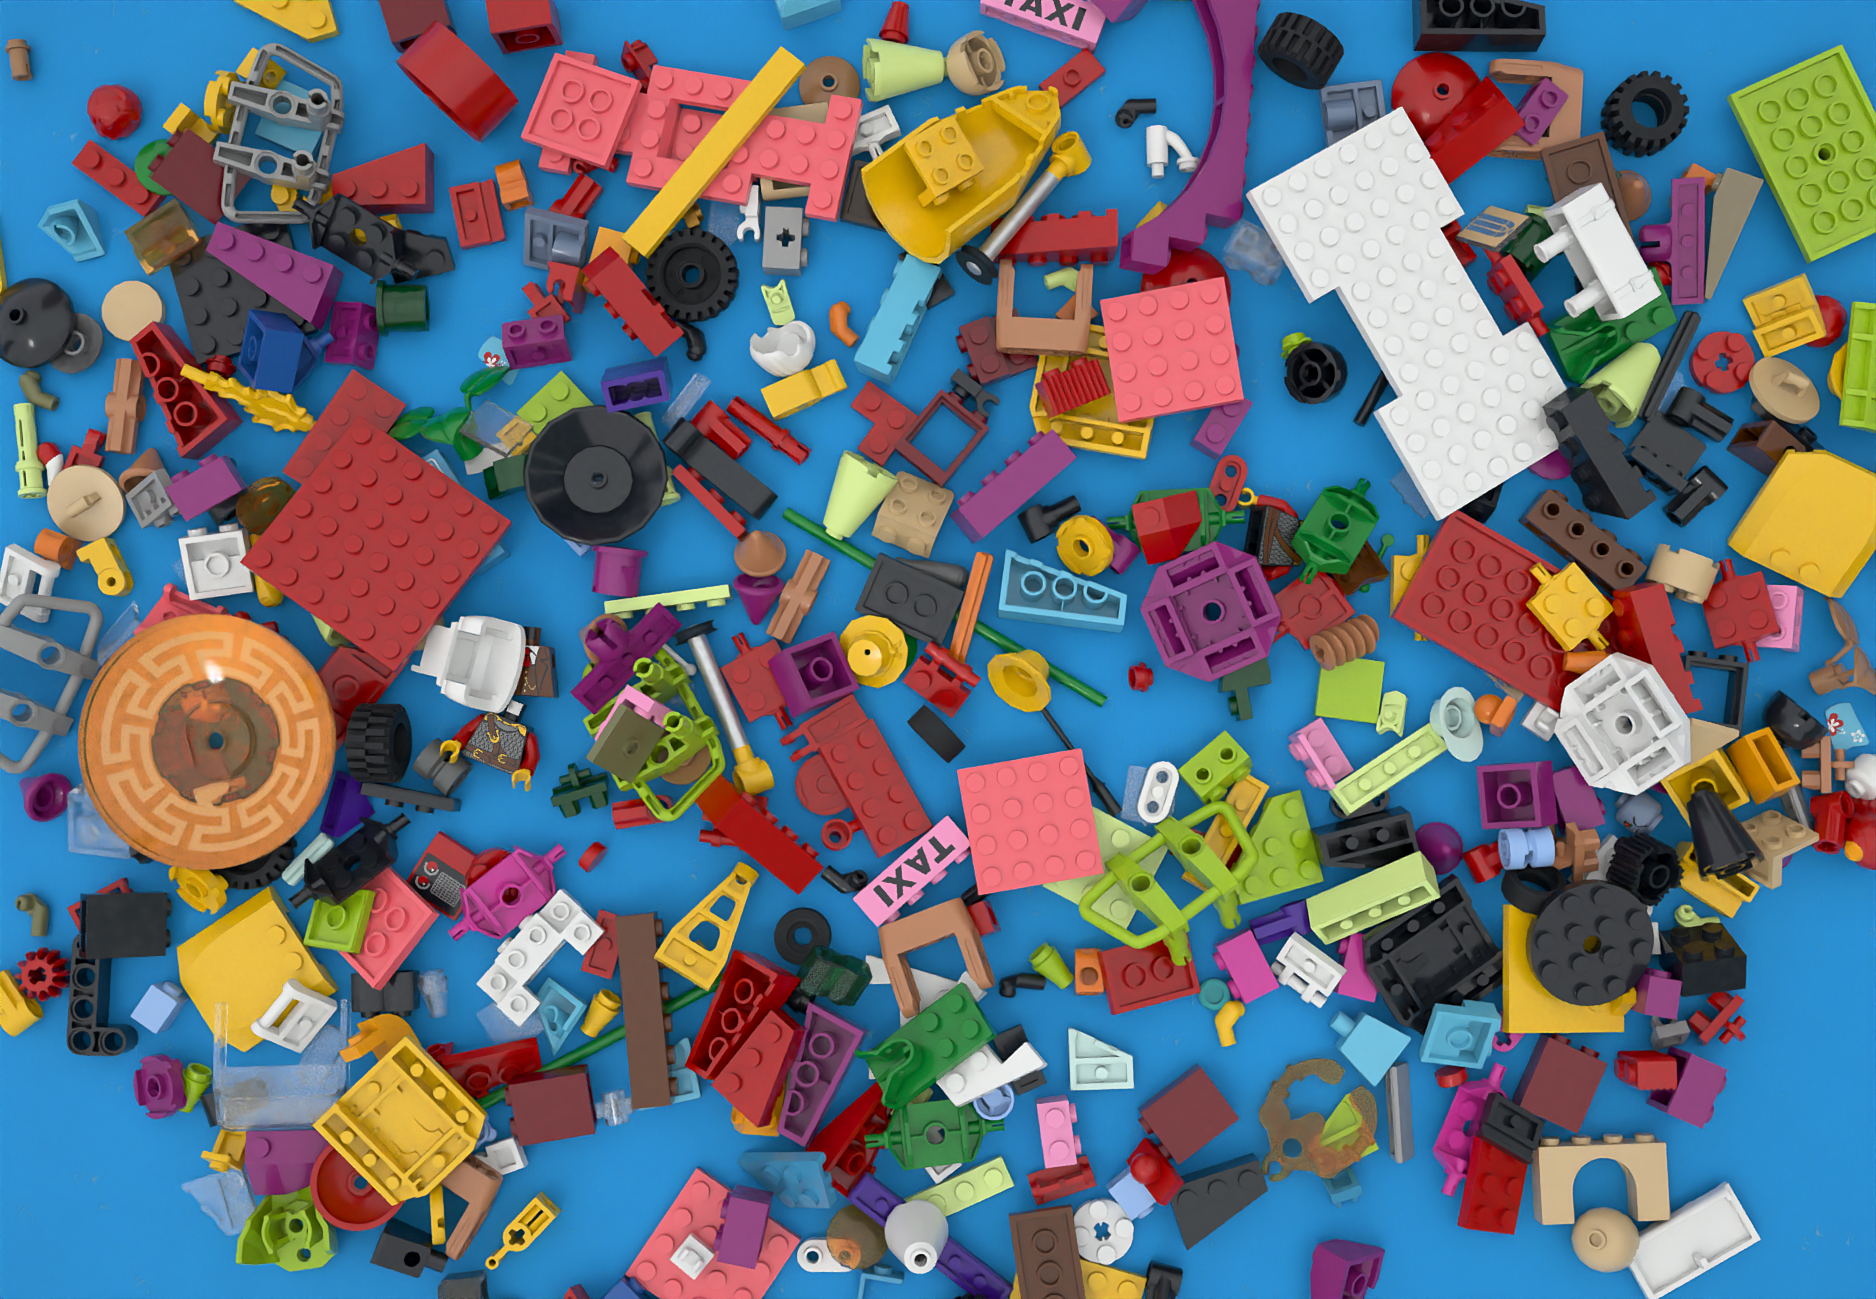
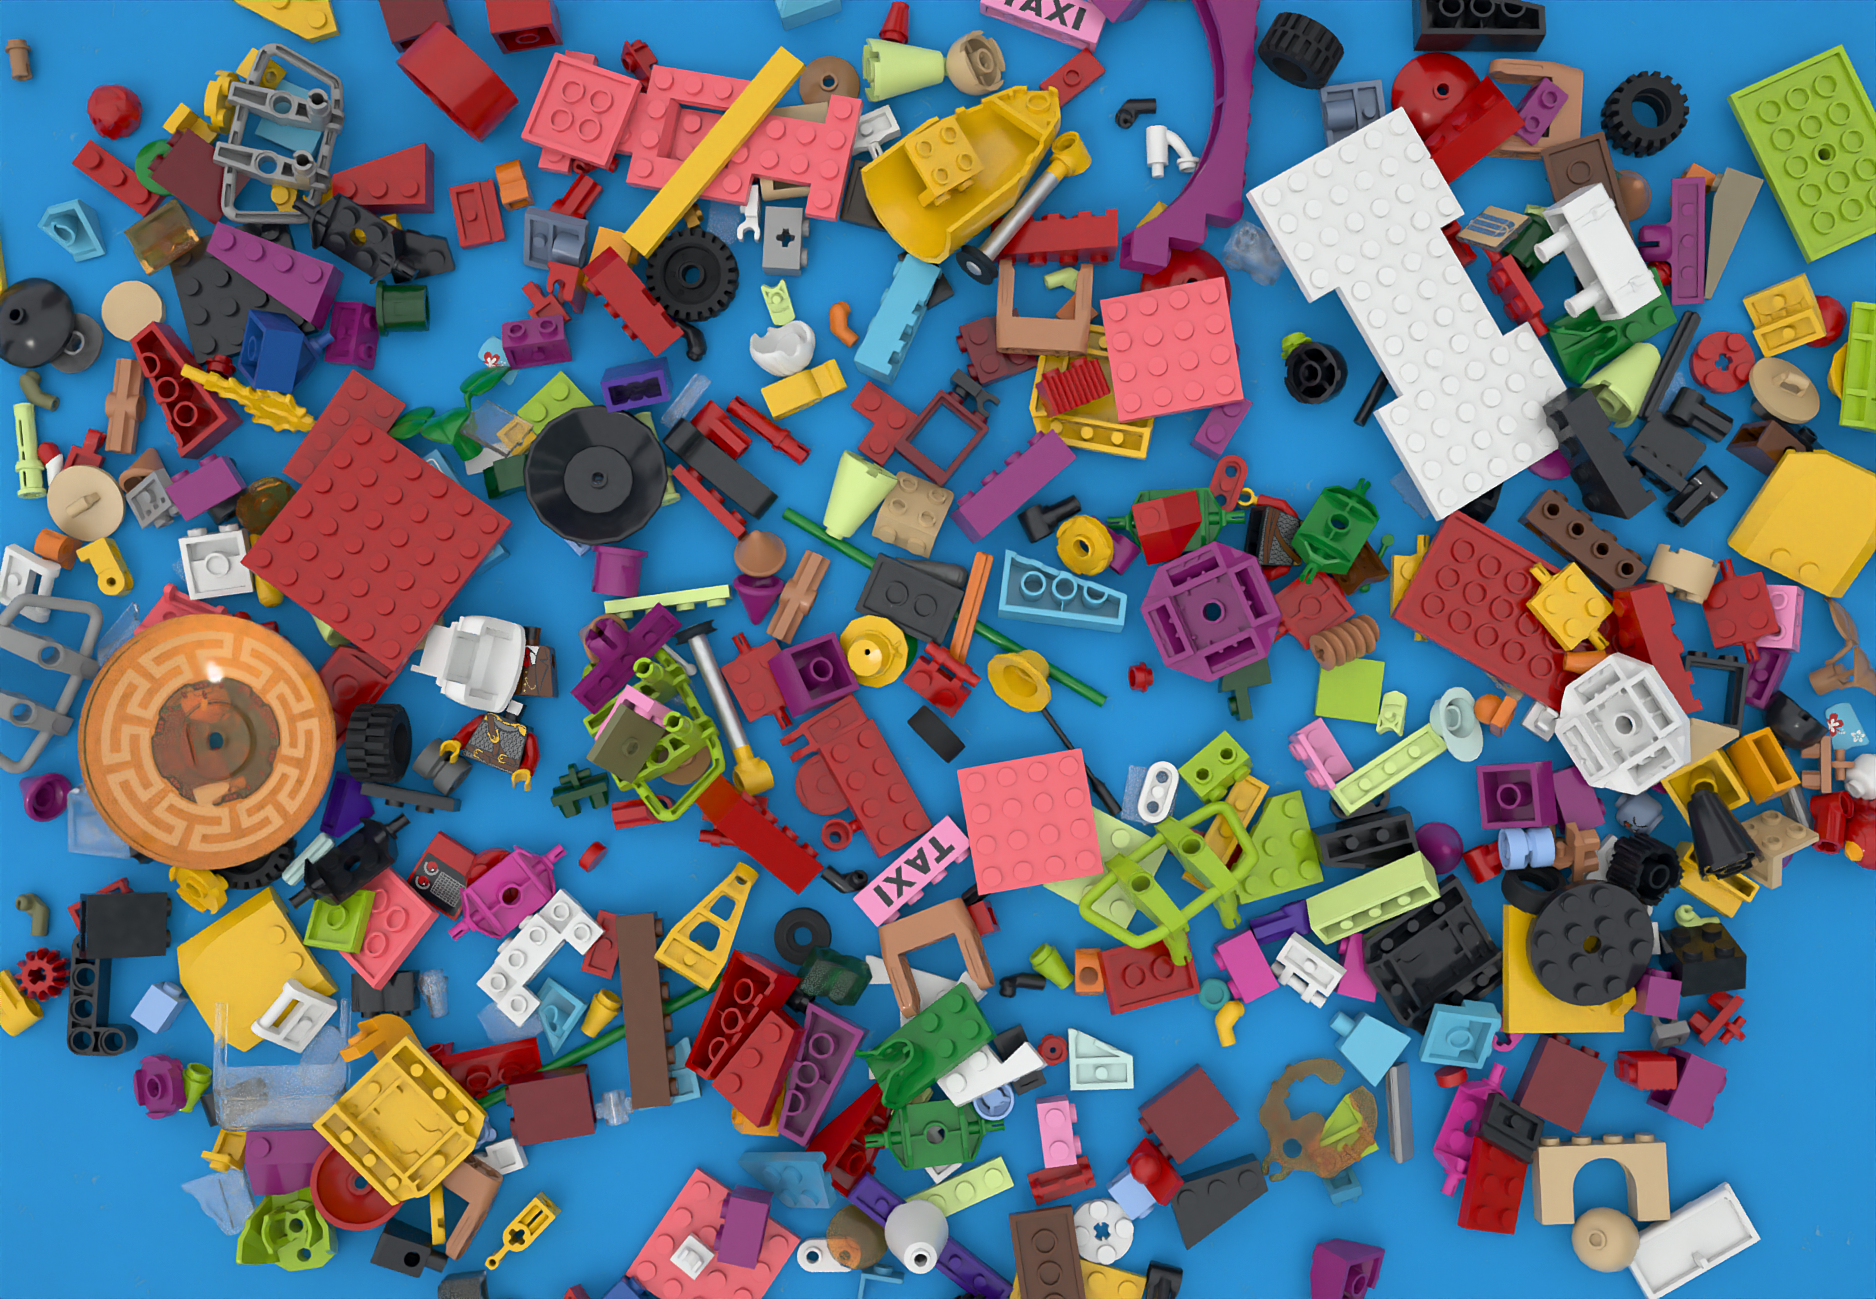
(1051, 1041): none -> red plate
(1766, 676): none -> magenta slope

